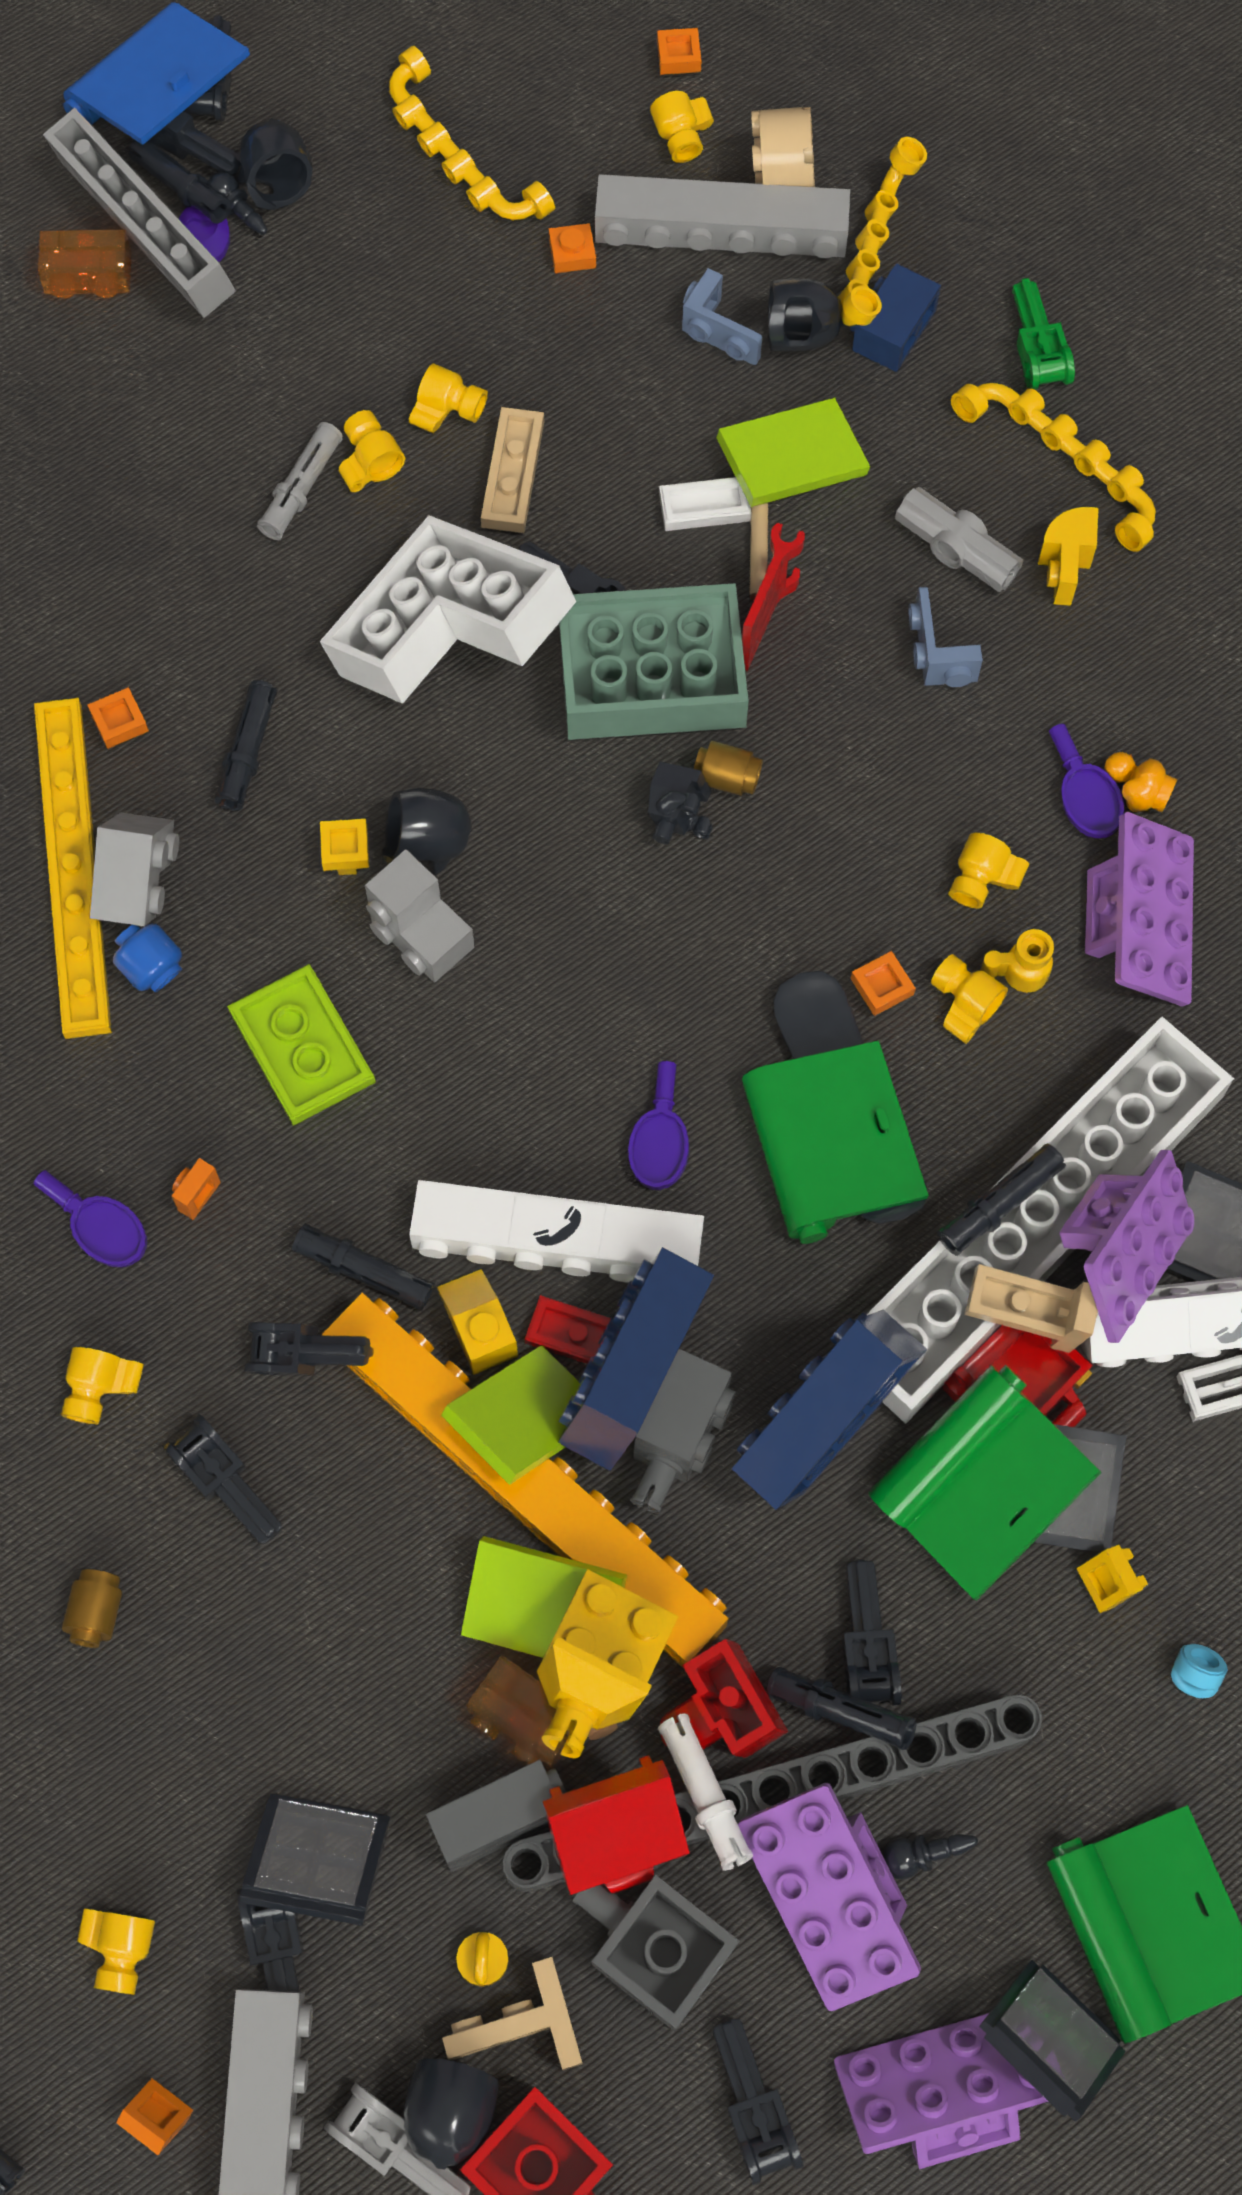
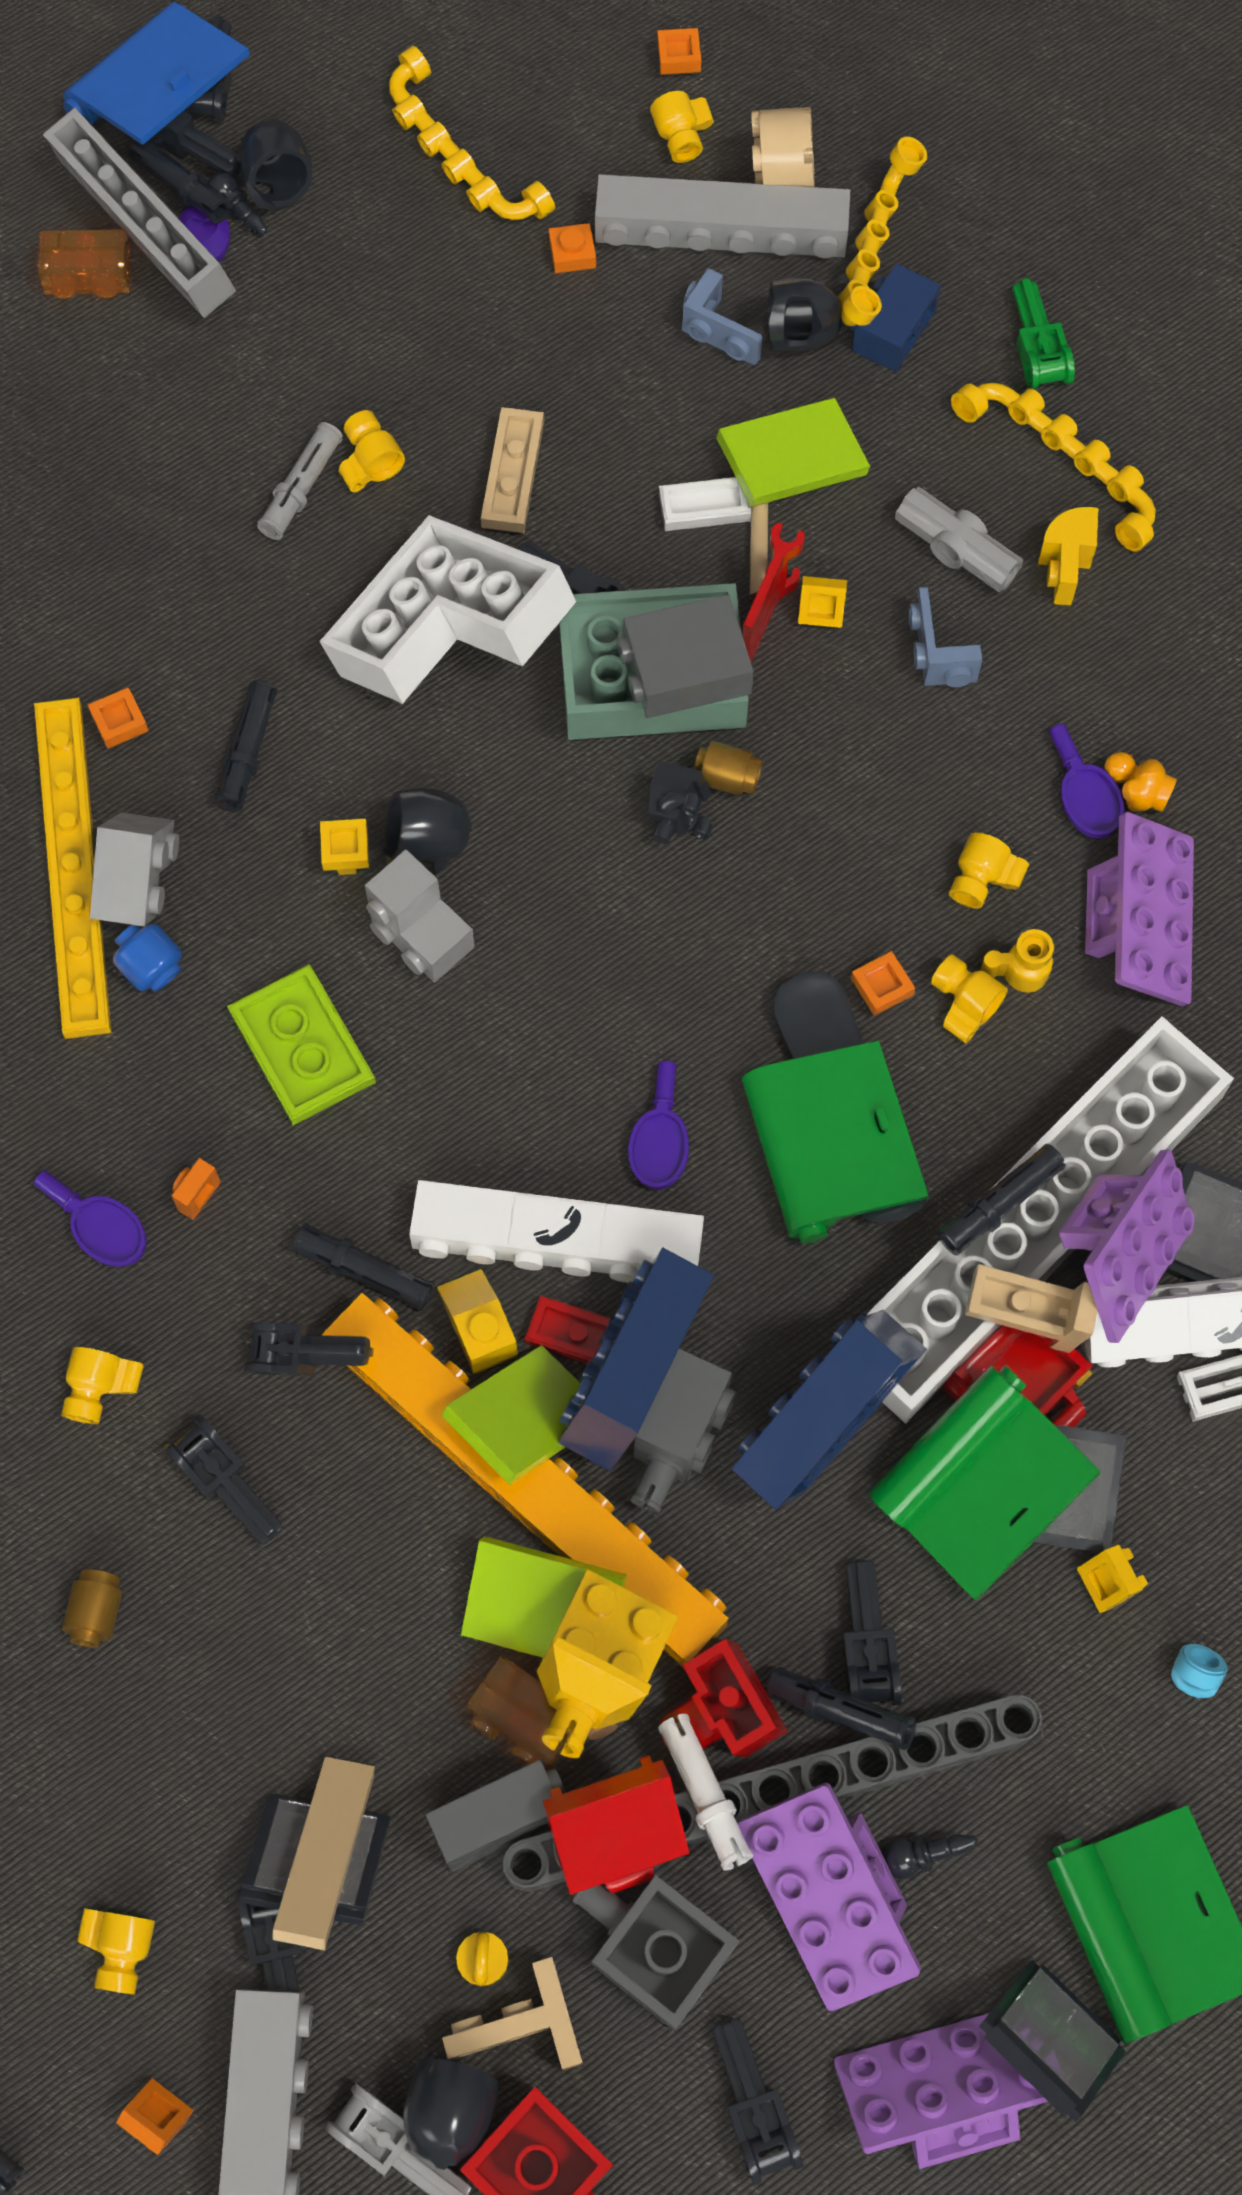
(324, 1854): none -> tan tile
(440, 394): yellow piece -> none
(686, 656): none -> dark grey brick
(822, 601): none -> yellow tile

